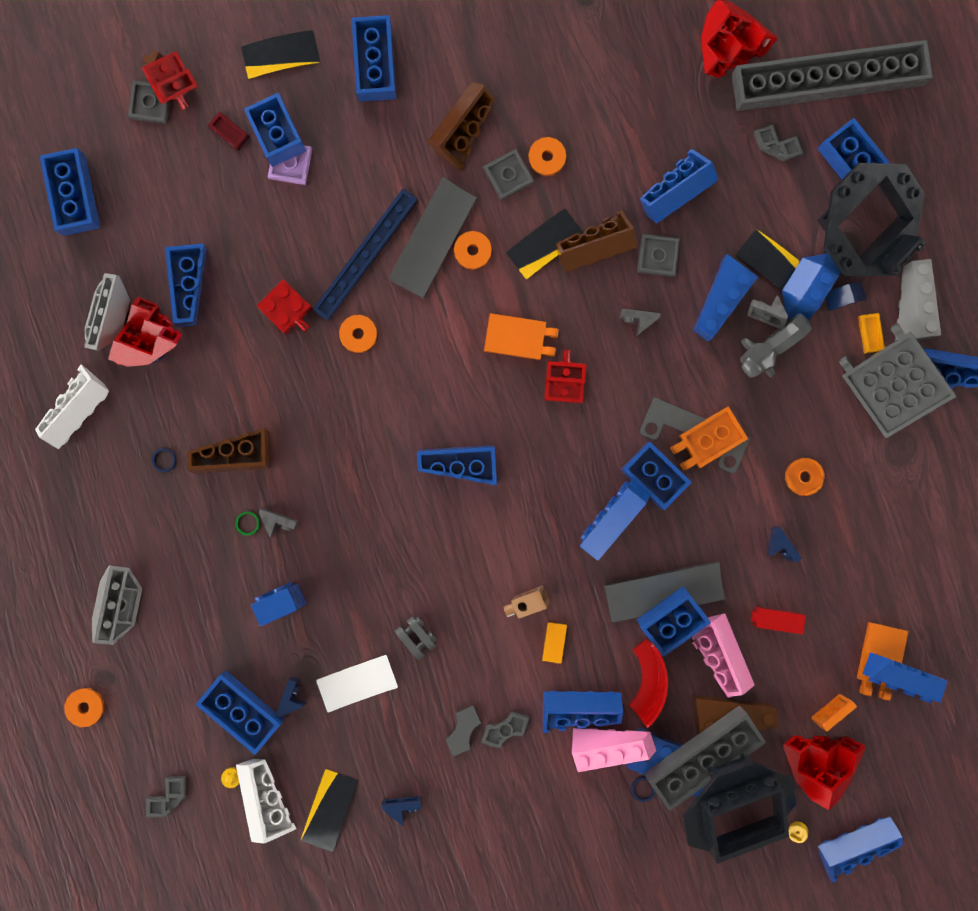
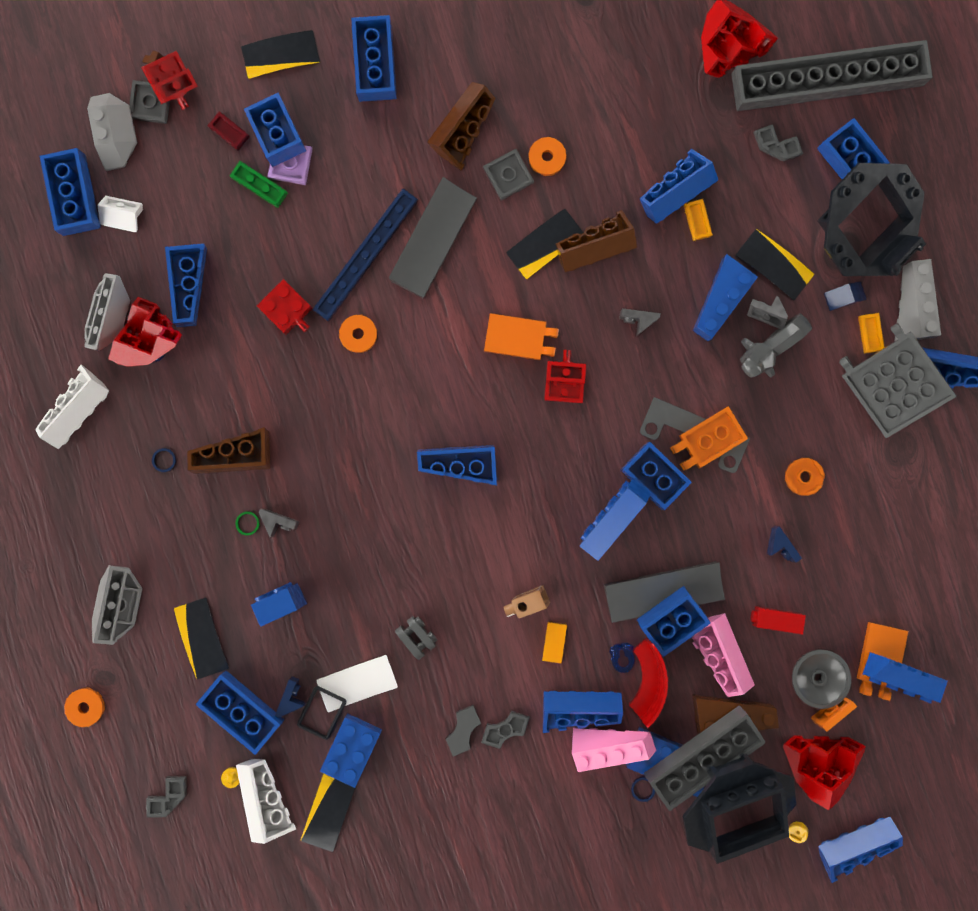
(112, 130): none -> light grey wedge
(119, 213): none -> white panel
(200, 638): none -> black sticker
(258, 184): none -> green tile
(335, 719): none -> black piece
(350, 750): none -> blue brick
(397, 806): dark blue slope -> none
(469, 239): orange tile -> none
(615, 655): none -> clear blue piece
(658, 255): dark grey tile -> none
(698, 219): none -> light orange tile
(809, 285): blue wedge -> none
(833, 681): none -> dark grey dish

